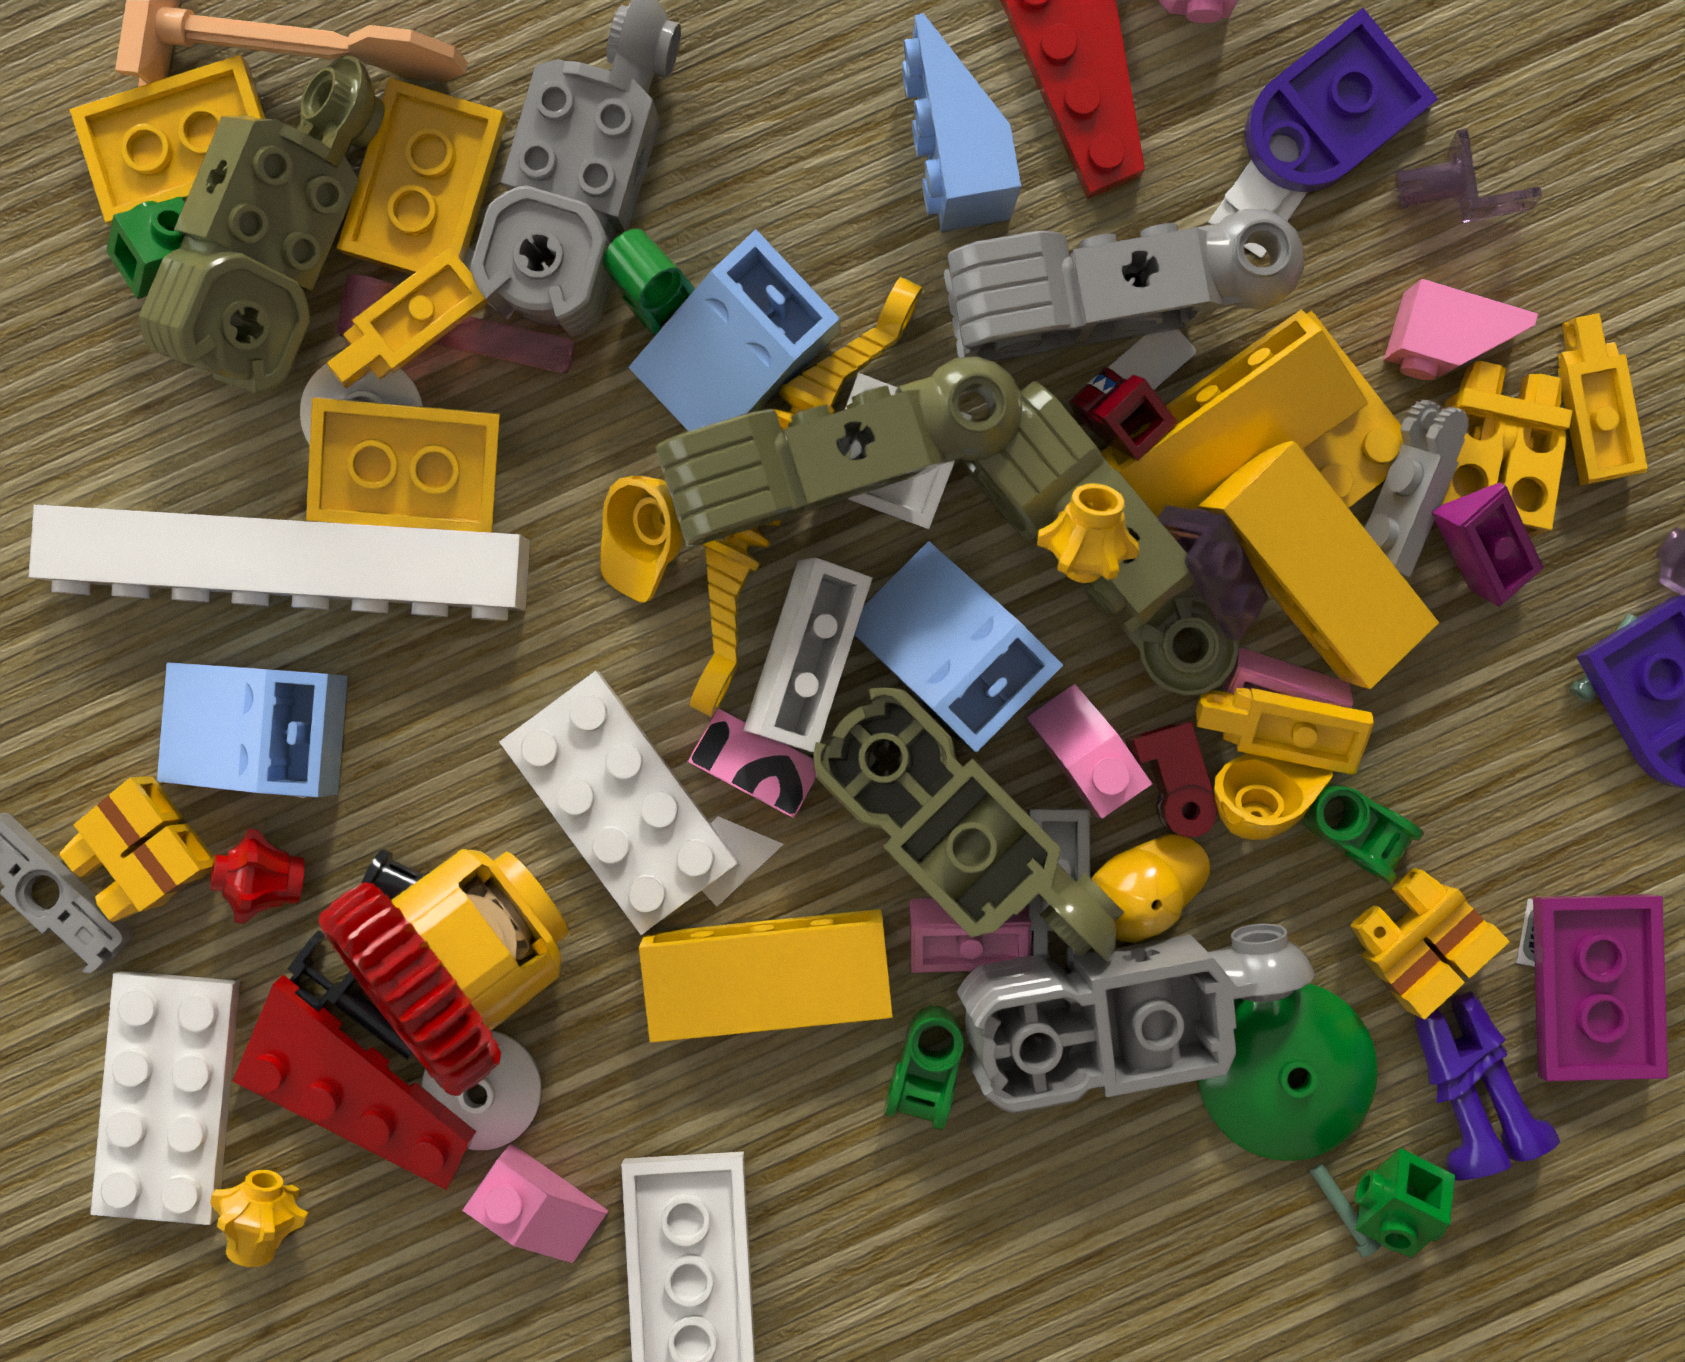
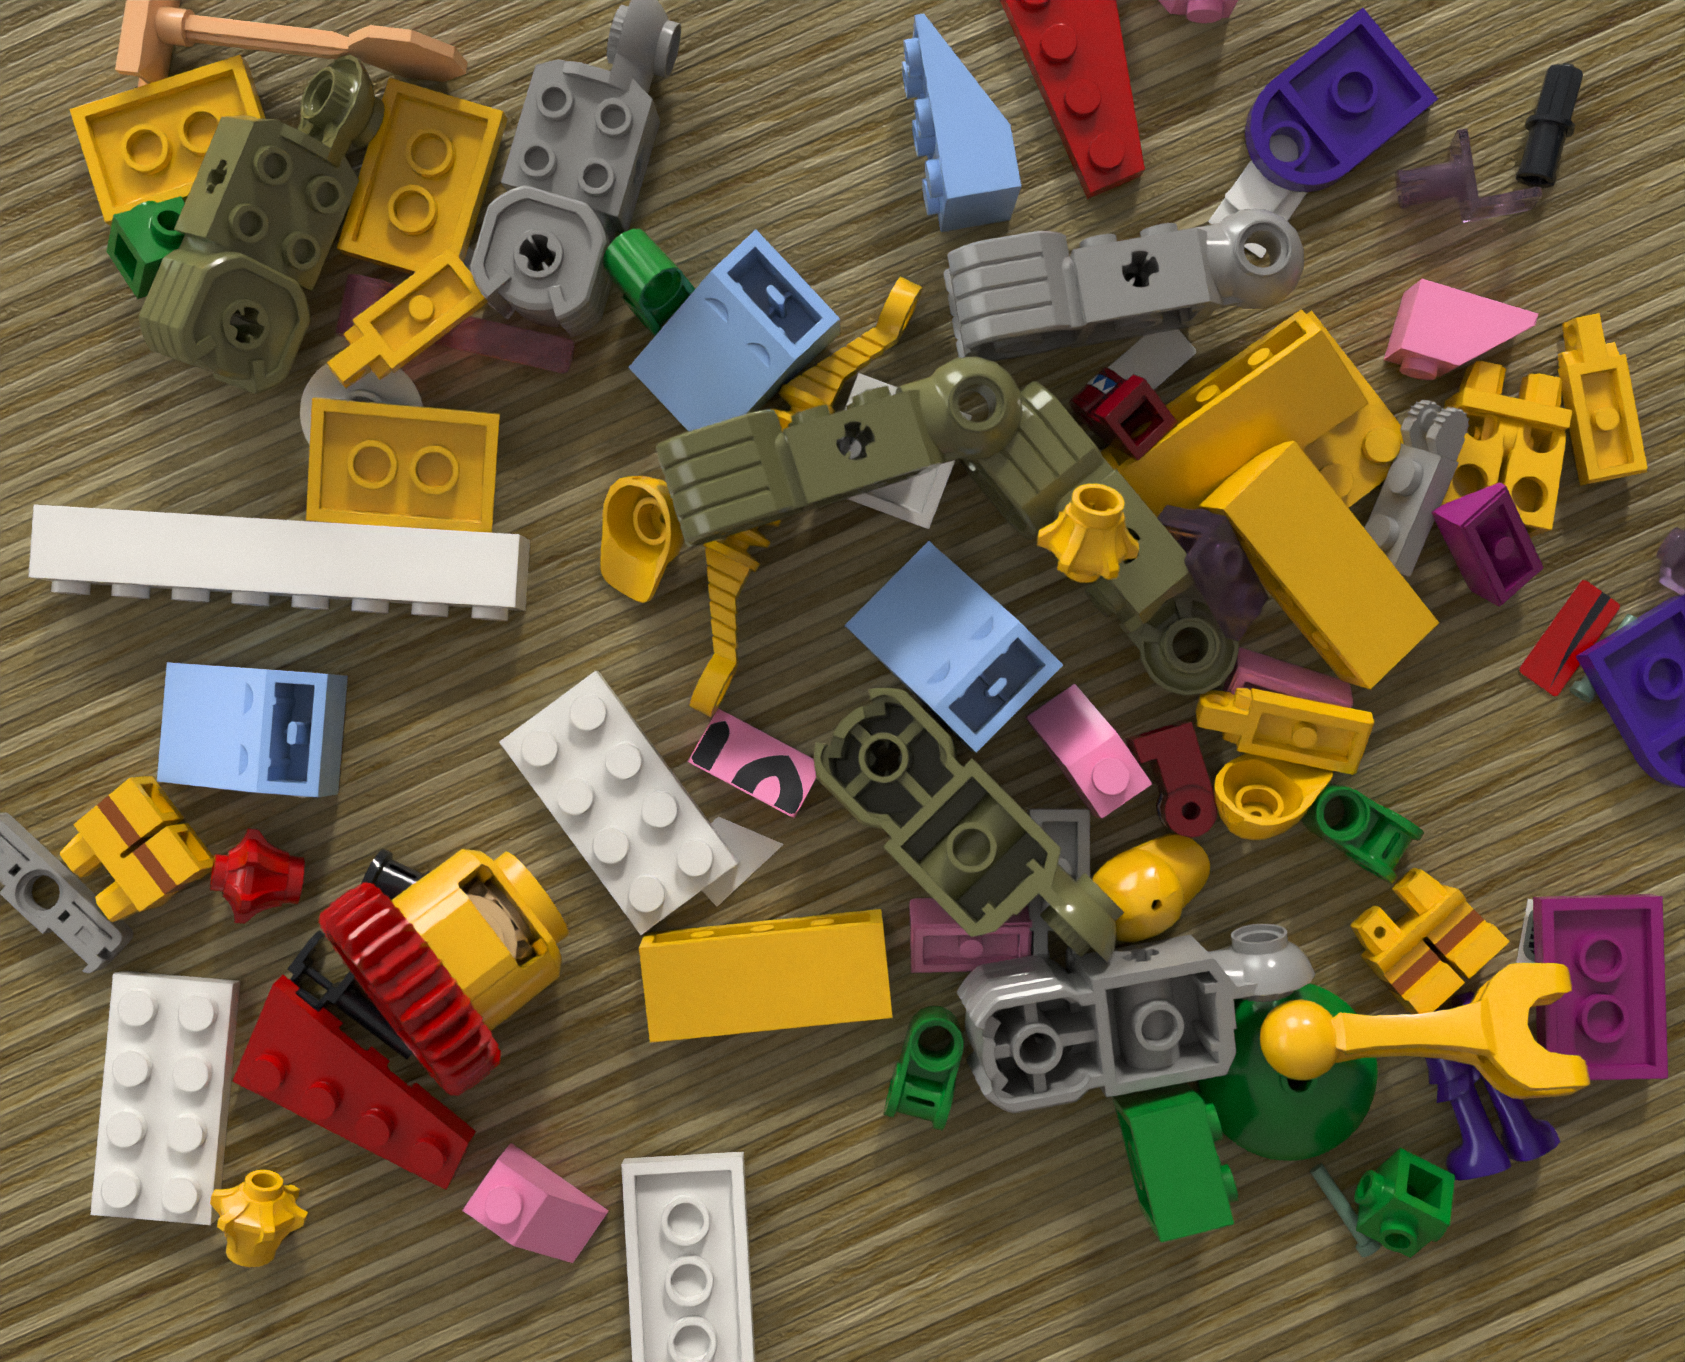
(511, 1101): white dish -> none
(807, 653): white brick -> none
(1175, 1161): none -> green brick
(1489, 1032): none -> yellow piece
(1550, 125): none -> black axle
(1569, 634): none -> red sticker

